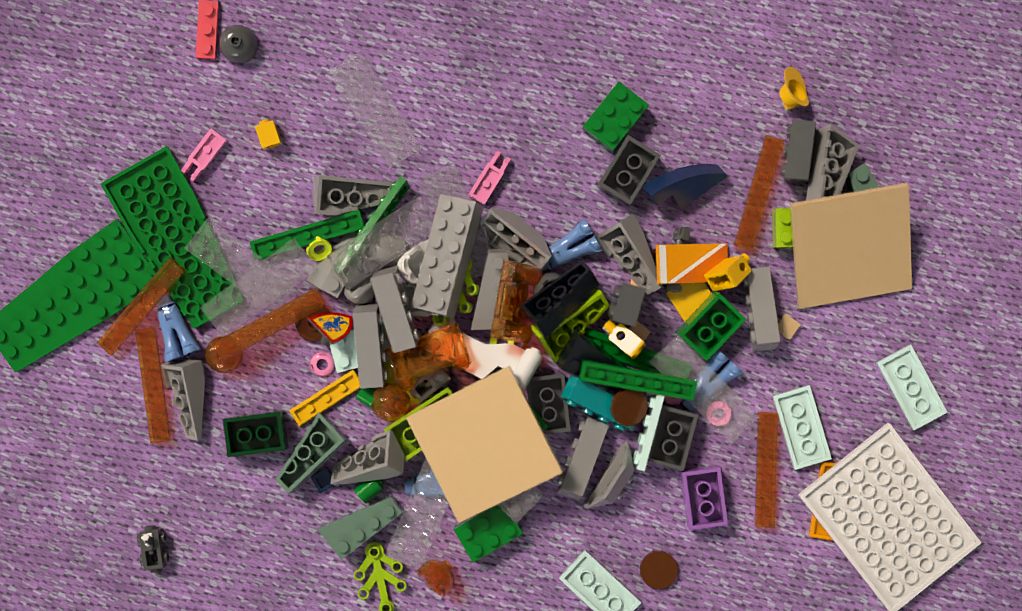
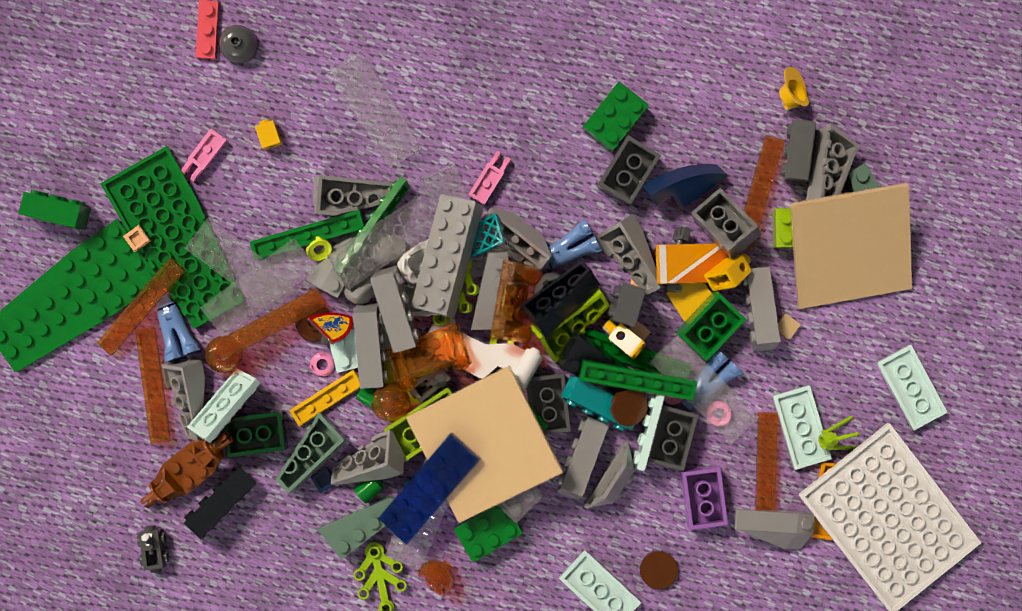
(54, 209): none -> green brick
(137, 238): none -> light nougat tile
(186, 469): none -> dark orange plate
(219, 503): none -> black wedge
(223, 405): none -> light aqua plate
(429, 488): none -> clear blue plate
(499, 230): none -> teal window
(726, 223): none -> dark grey brick
(779, 527): none -> light grey wedge
(829, 440): none -> lime plant

